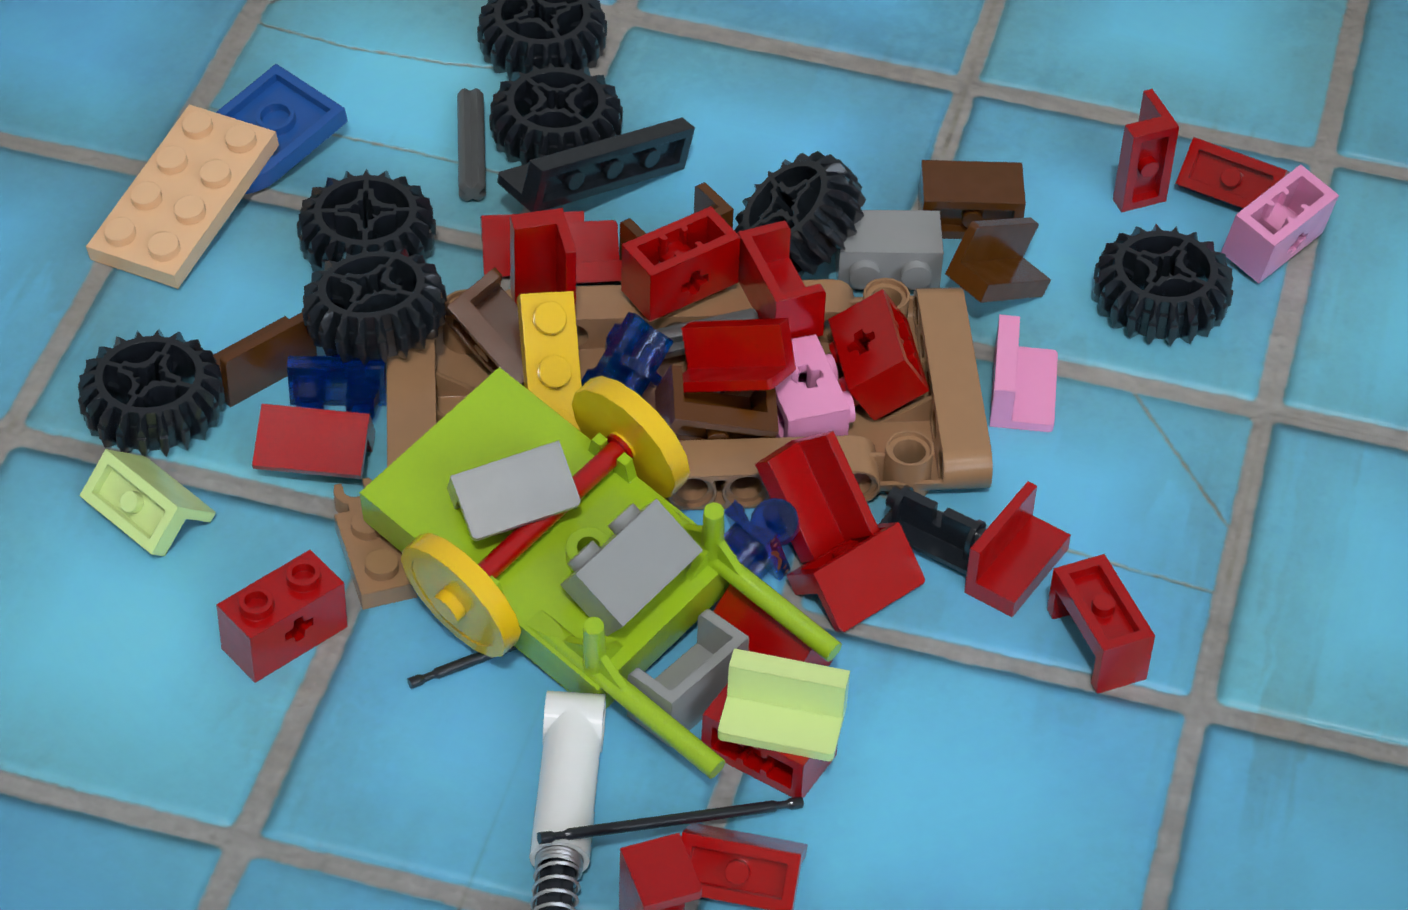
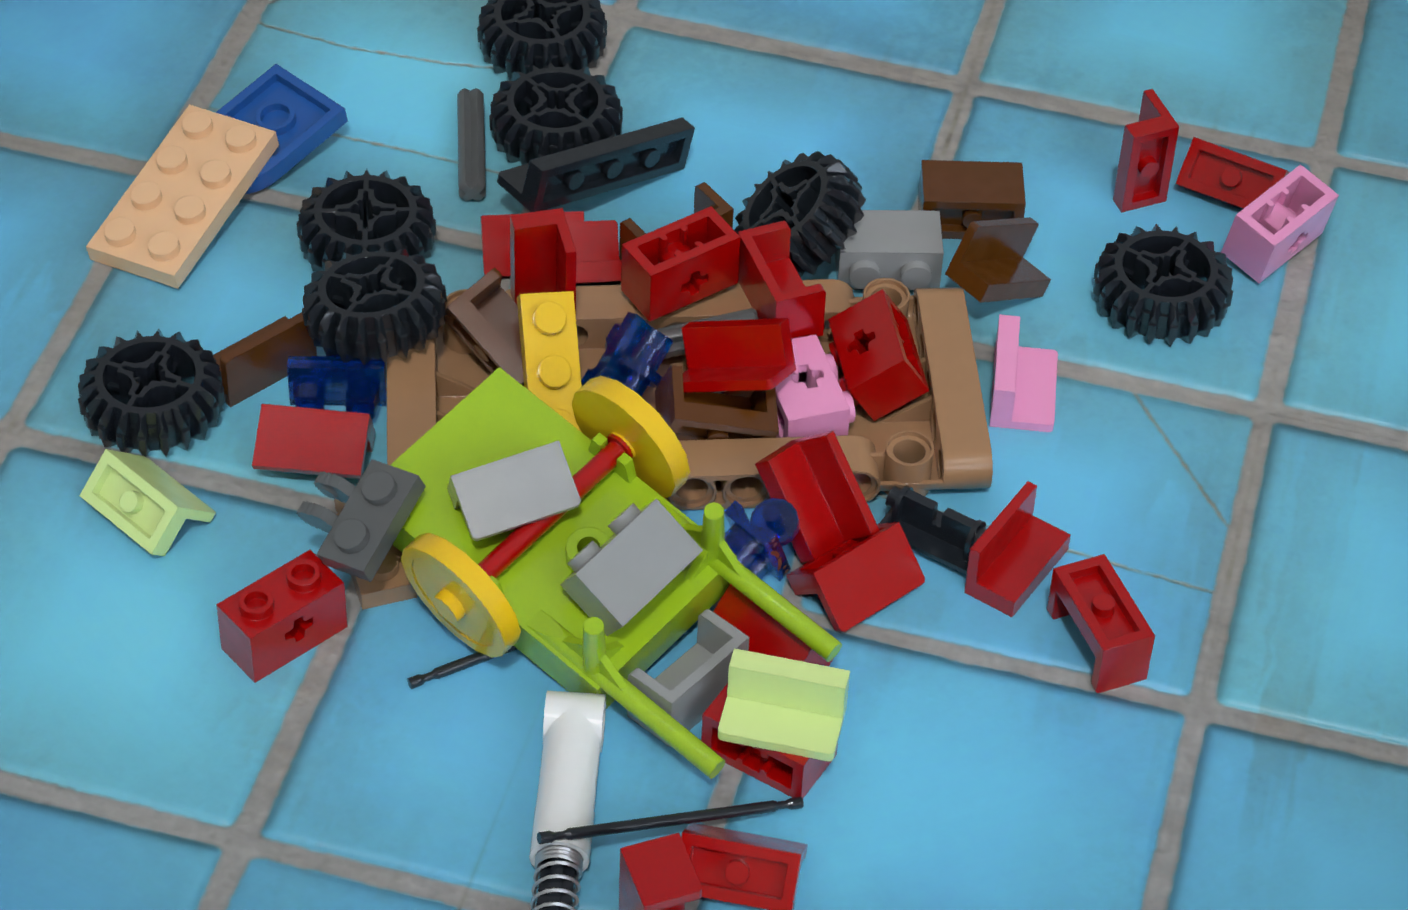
(369, 519): none -> dark grey hinge

